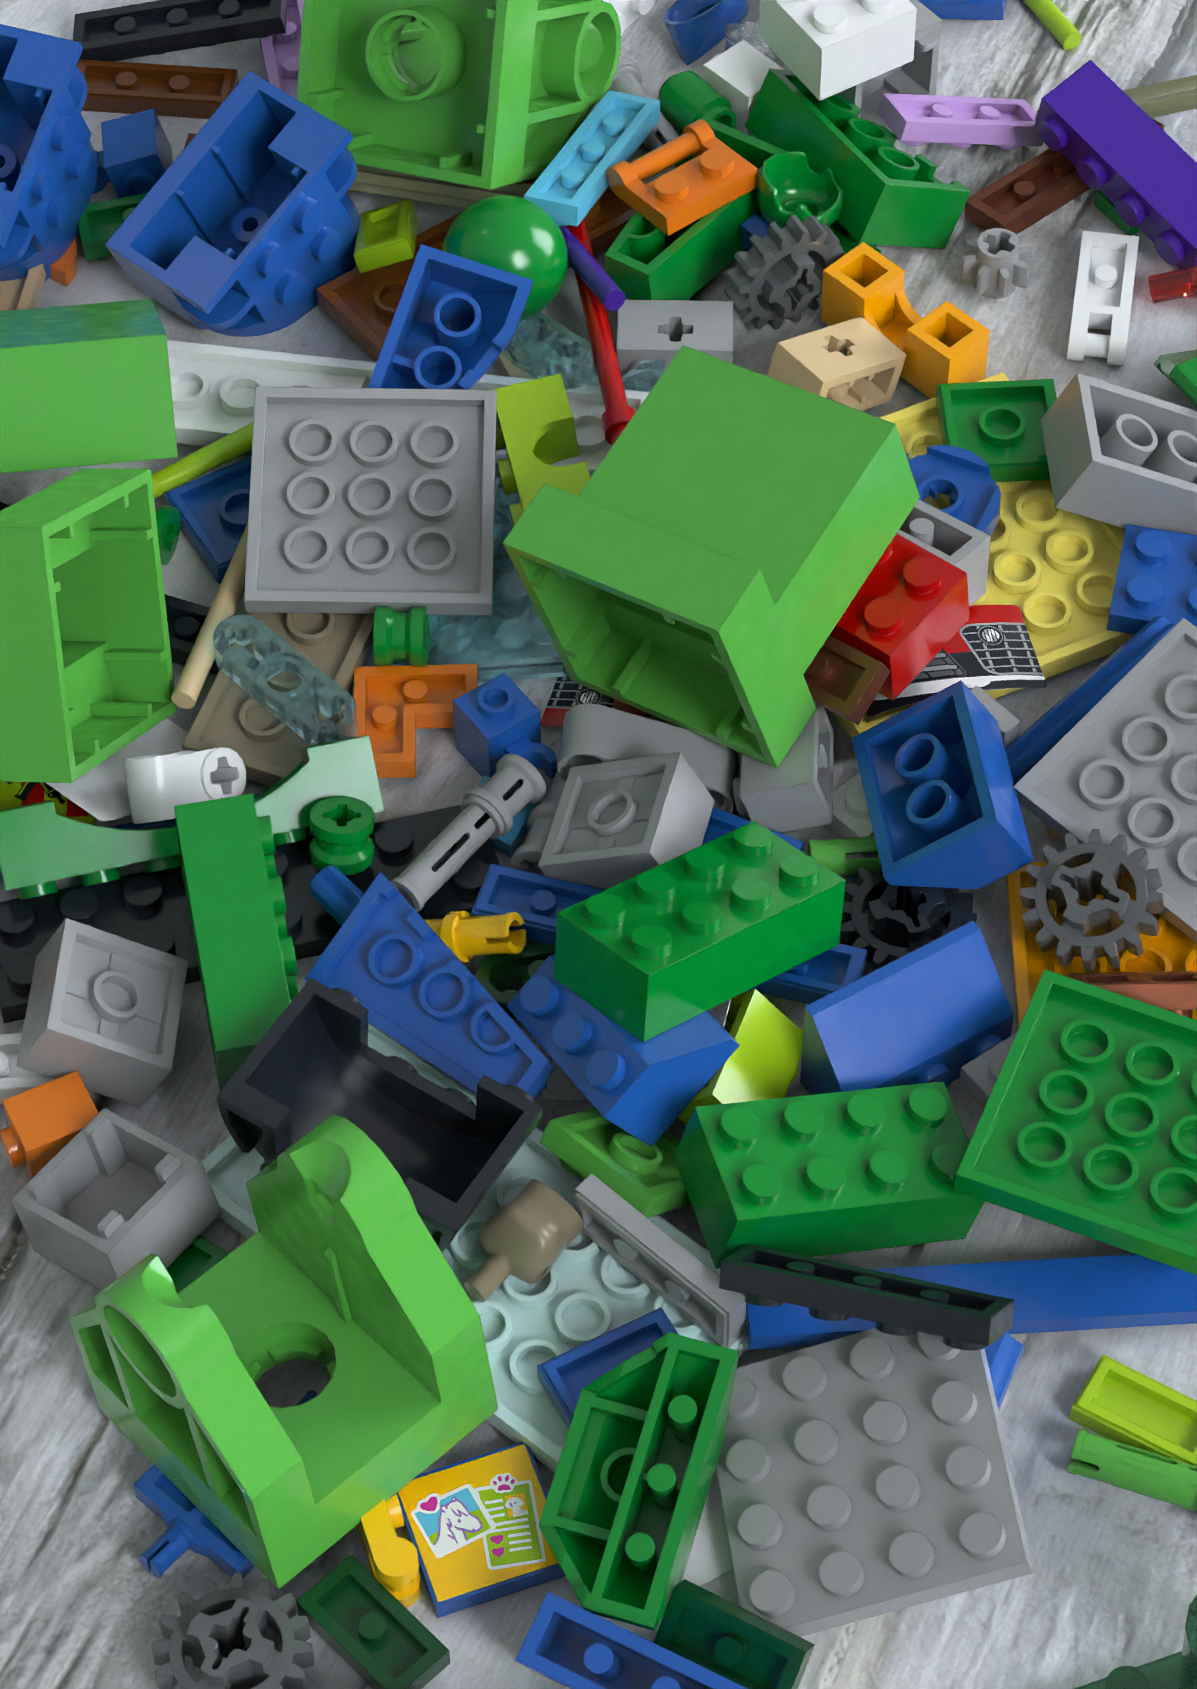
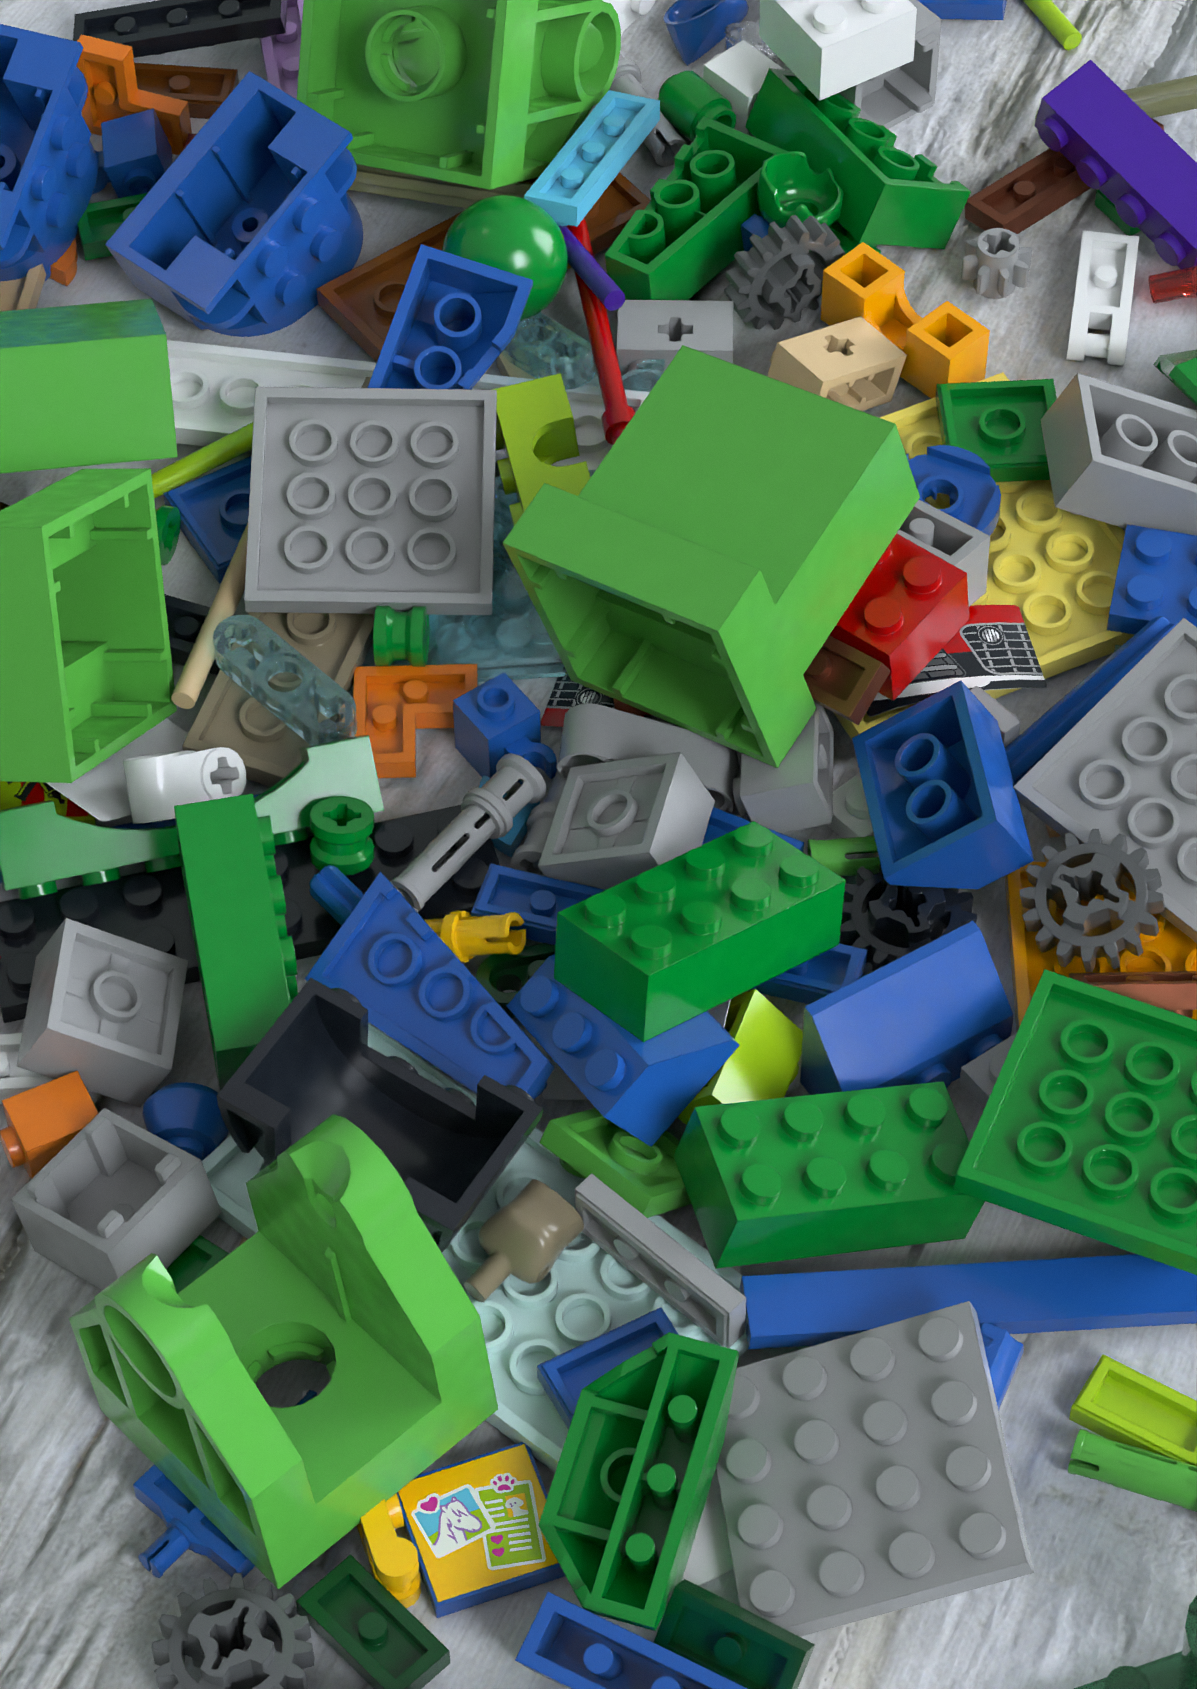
(115, 93): none -> orange plate
(186, 1117): none -> blue cone
(386, 236): lime tile -> none
(689, 190): orange plate -> none
(845, 1291): black plate -> none
(960, 120): lavender plate -> none

